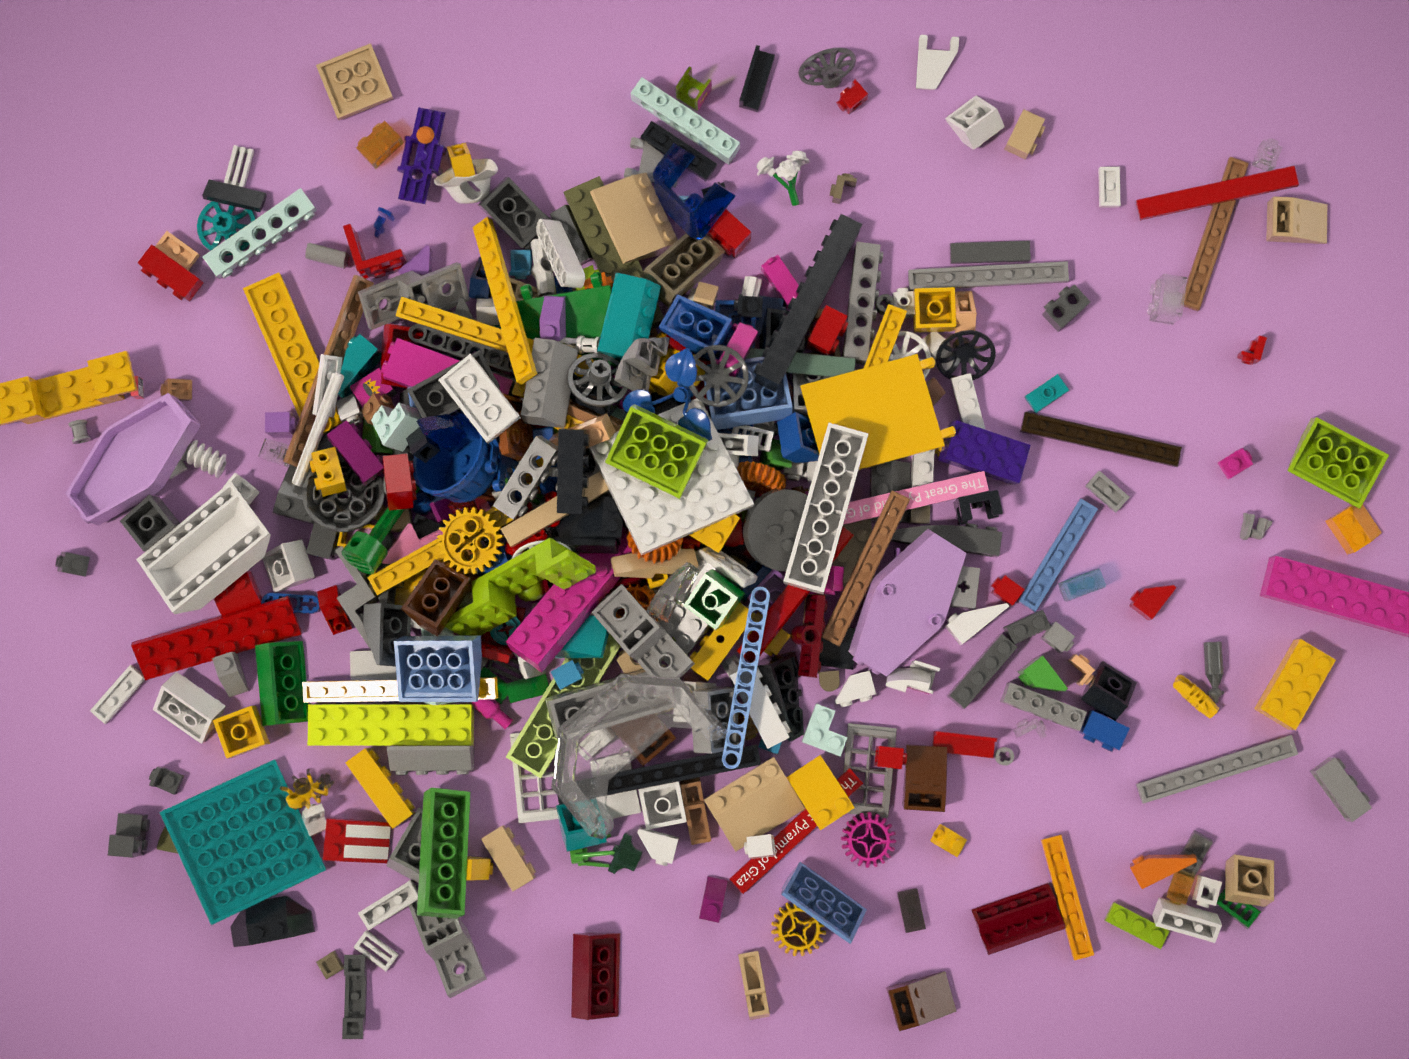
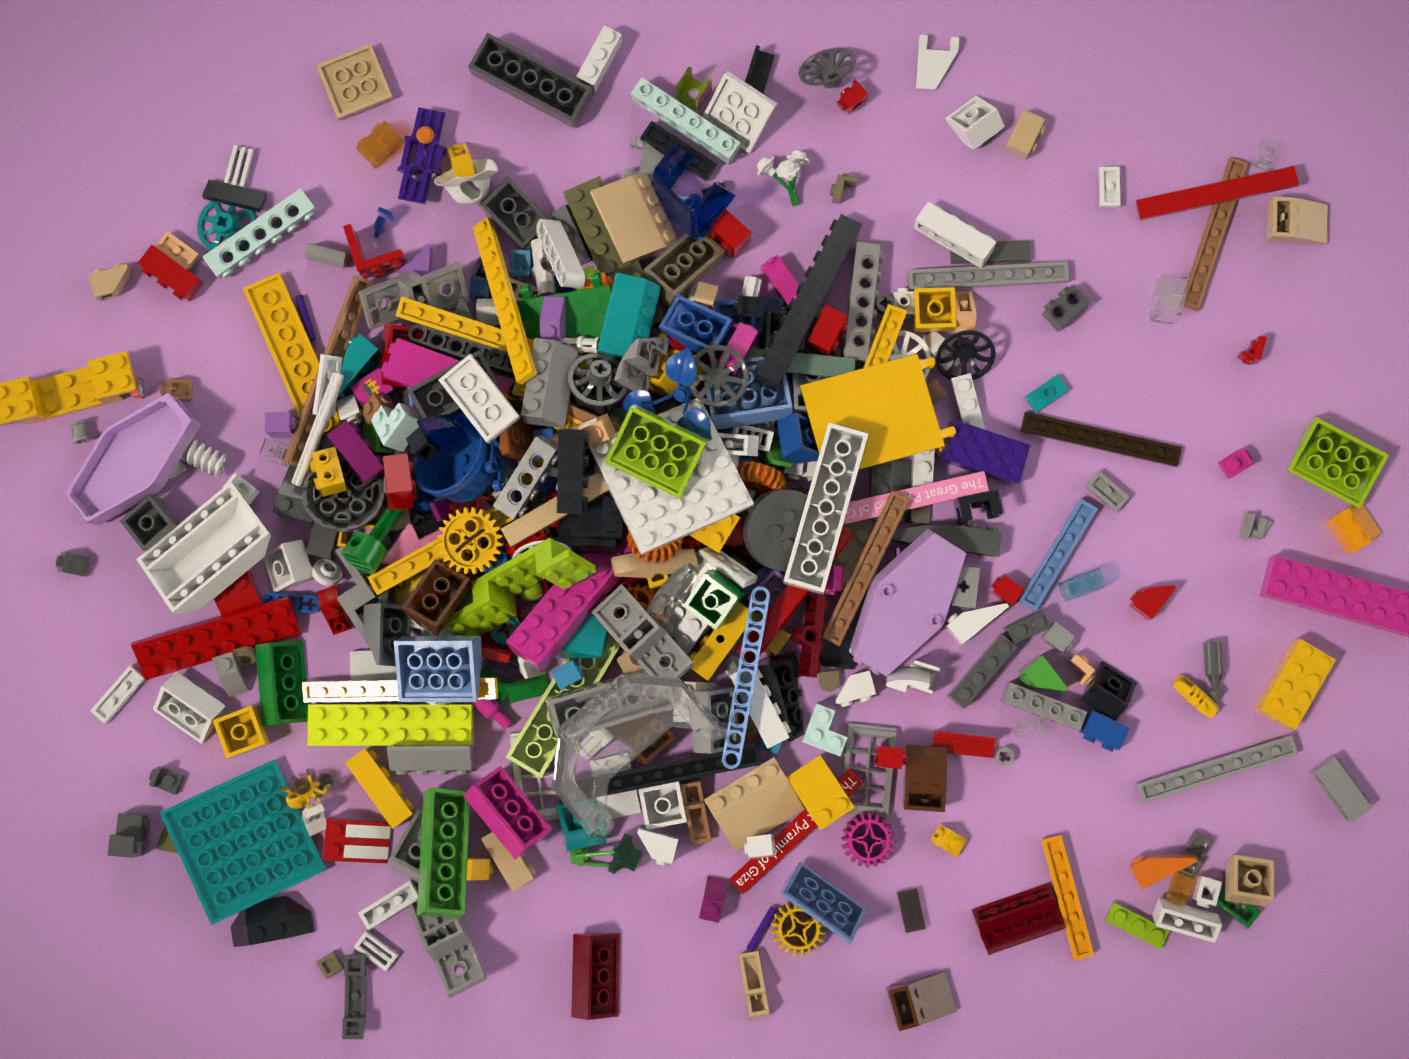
(110, 282): none -> tan slope
(245, 656): none -> dark tan tile
(305, 317): none -> dark purple piece
(327, 572): none -> white plate
(507, 812): none -> dark pink brick
(530, 80): none -> dark grey brick
(600, 57): none -> white brick
(739, 110): none -> white plate
(761, 929): none -> dark purple piece
(954, 234): none -> white brick

